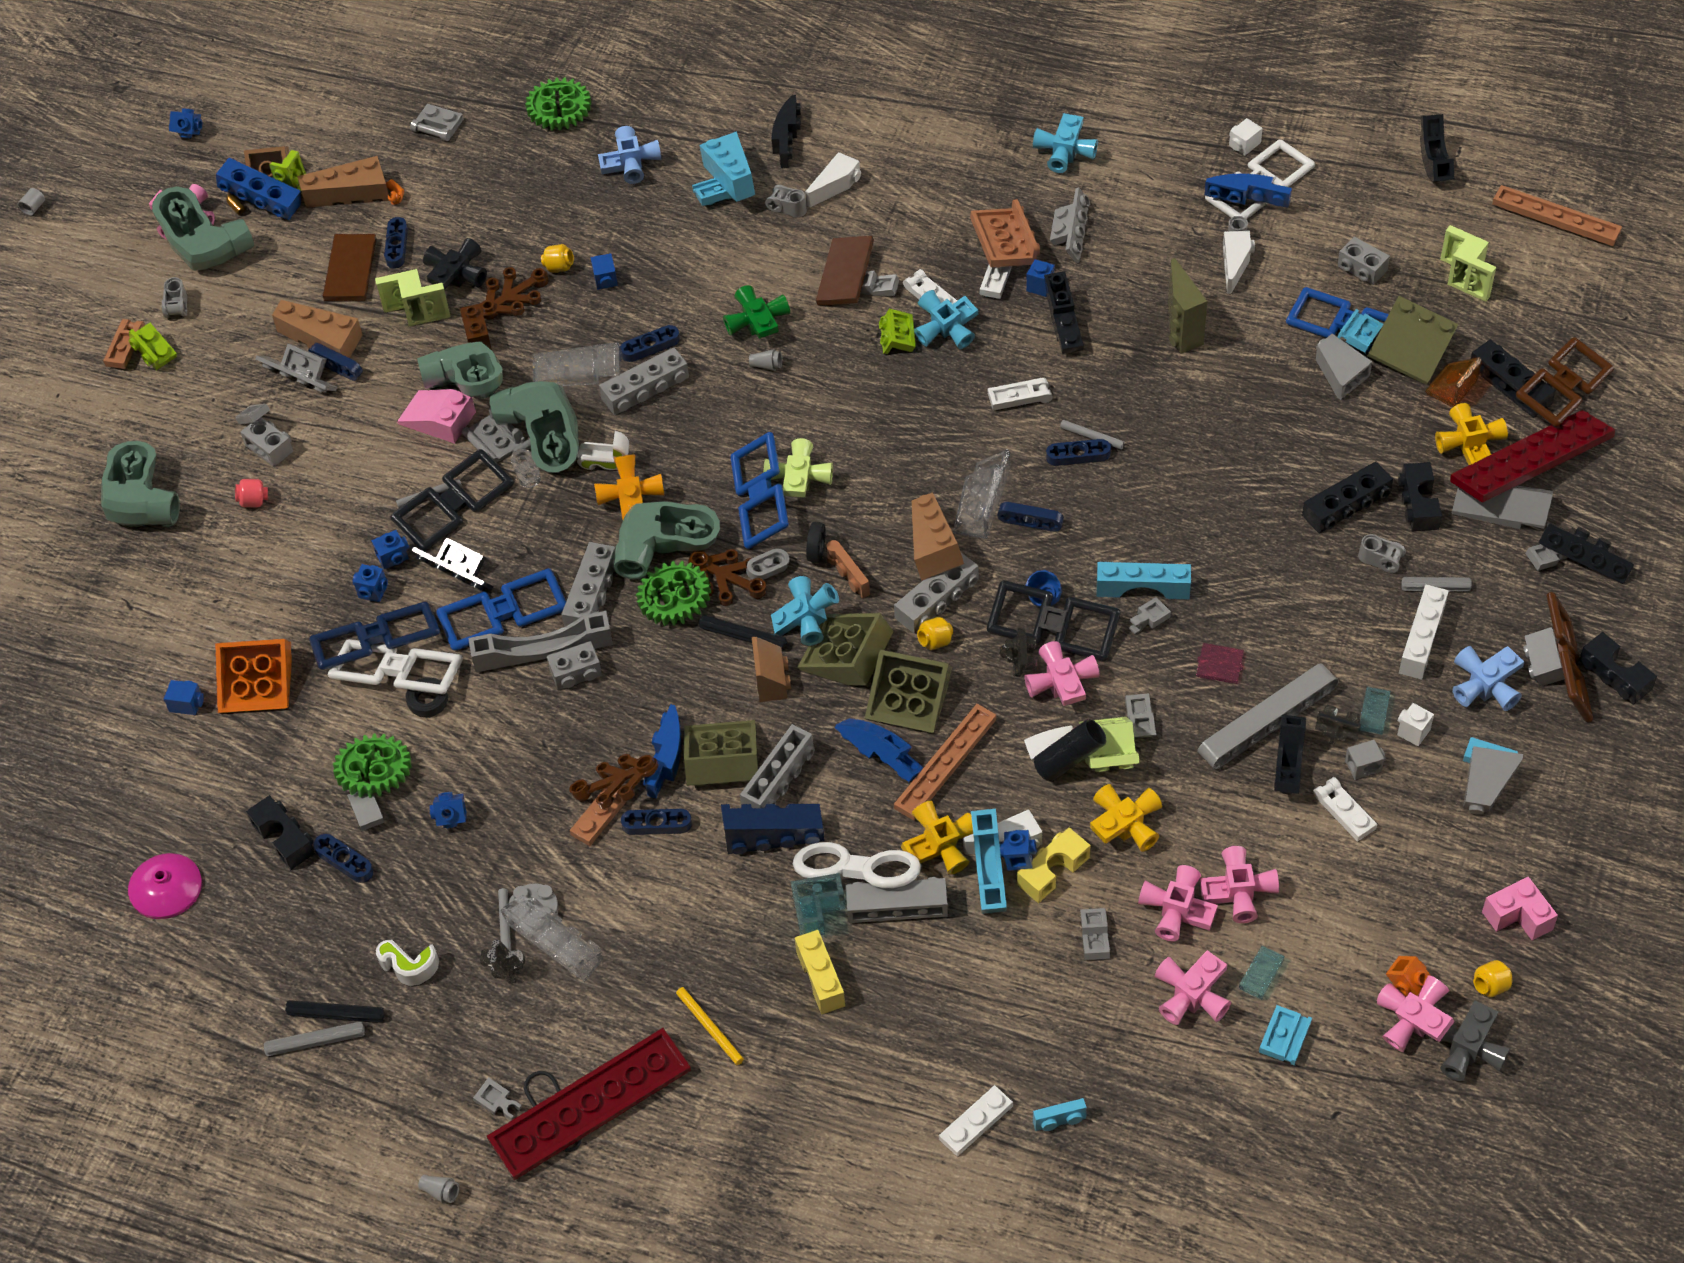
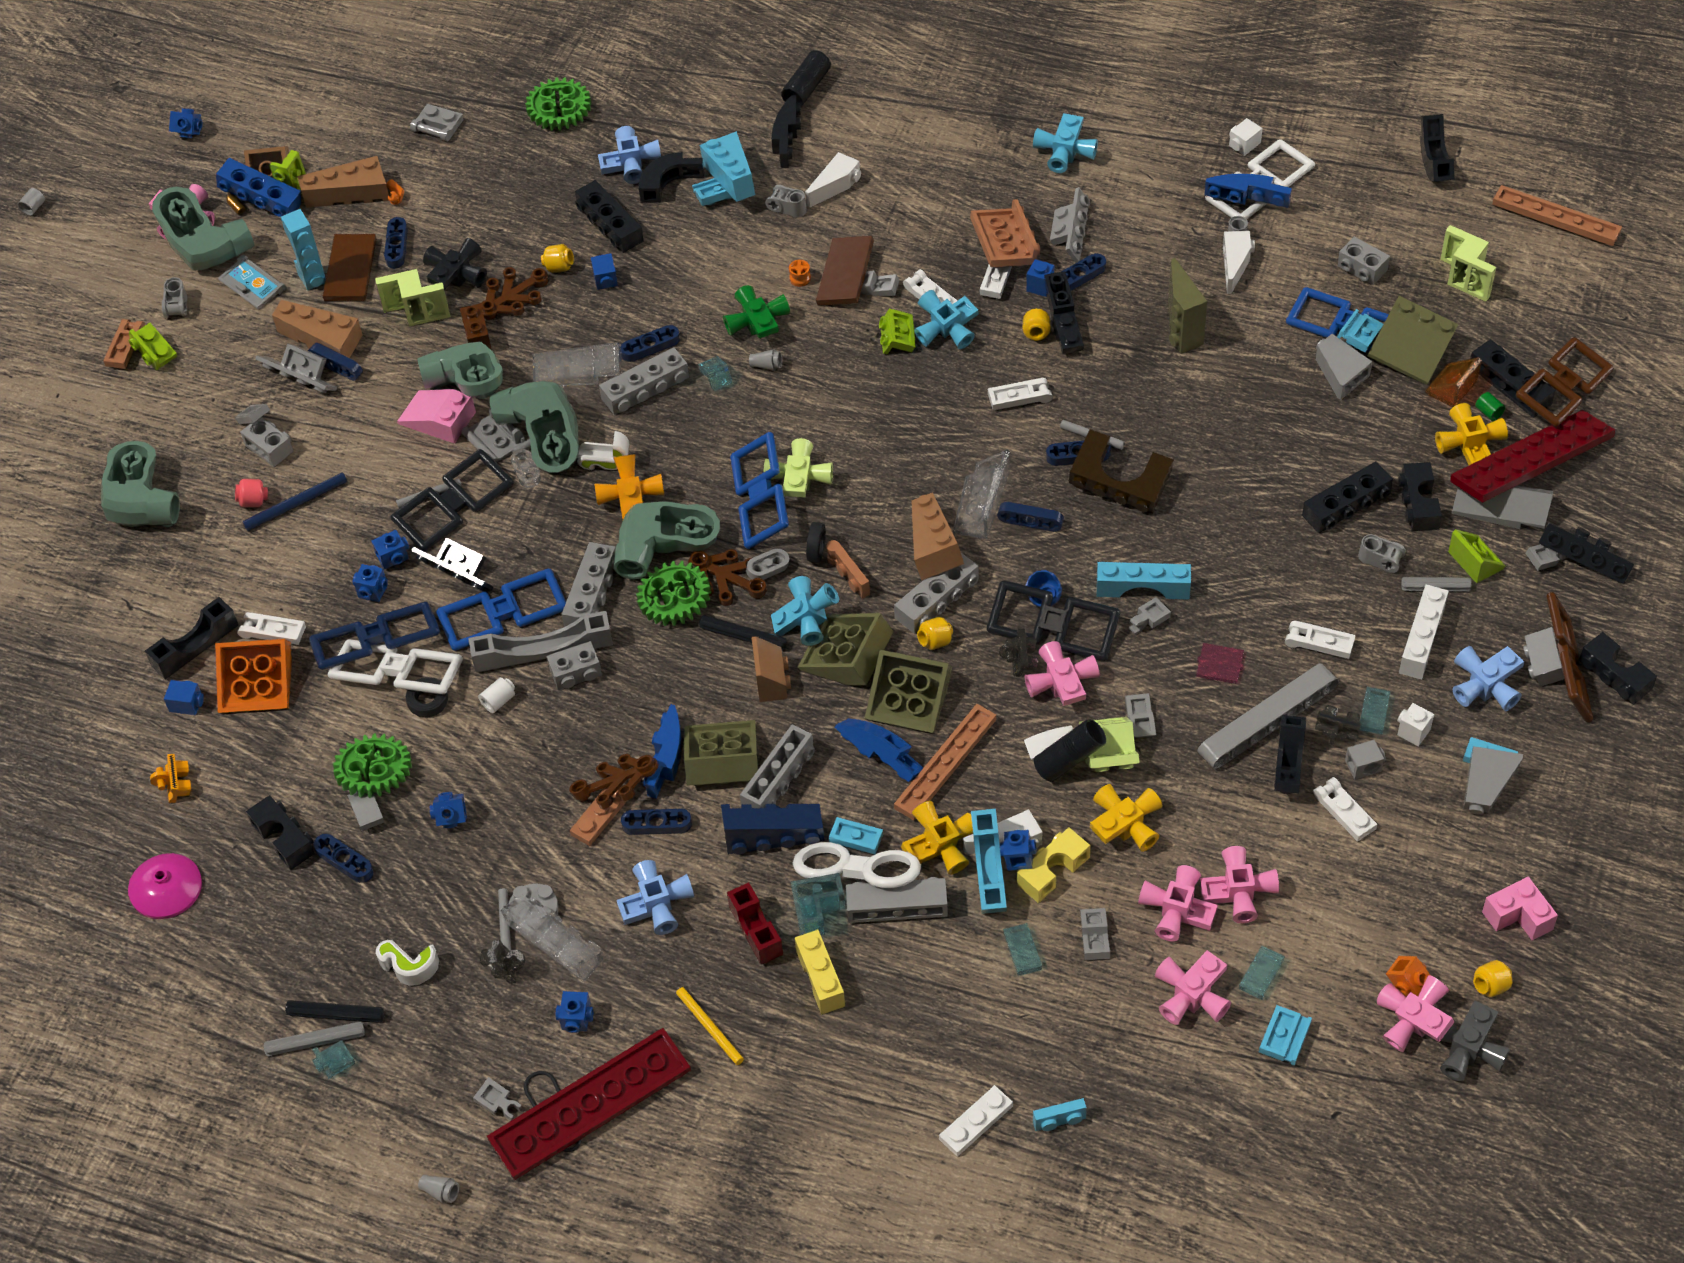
(173, 769): none -> light orange hips
(213, 624): none -> black arch
(251, 278): none -> door
(271, 628): none -> white plate
(294, 501): none -> dark blue piece
(304, 246): none -> medium azure arch
(333, 1059): none -> clear light blue bracket
(497, 694): none -> white brick
(574, 1011): none -> blue brick
(609, 216): none -> black brick
(654, 898): none -> light blue brick
(665, 170): none -> black arch
(717, 372): none -> clear light blue bracket
(749, 916): none -> dark red arch
(799, 273): none -> orange wheel
(807, 77): none -> black piece
(856, 835): none -> medium azure plate
(1022, 949): none -> clear light blue tile
(1036, 324): none -> yellow head
(1084, 266): none -> dark blue beam
(1139, 493): none -> dark brown arch
(1320, 639): none -> white plate
(1474, 555): none -> lime slope
(1490, 406): none -> green beam

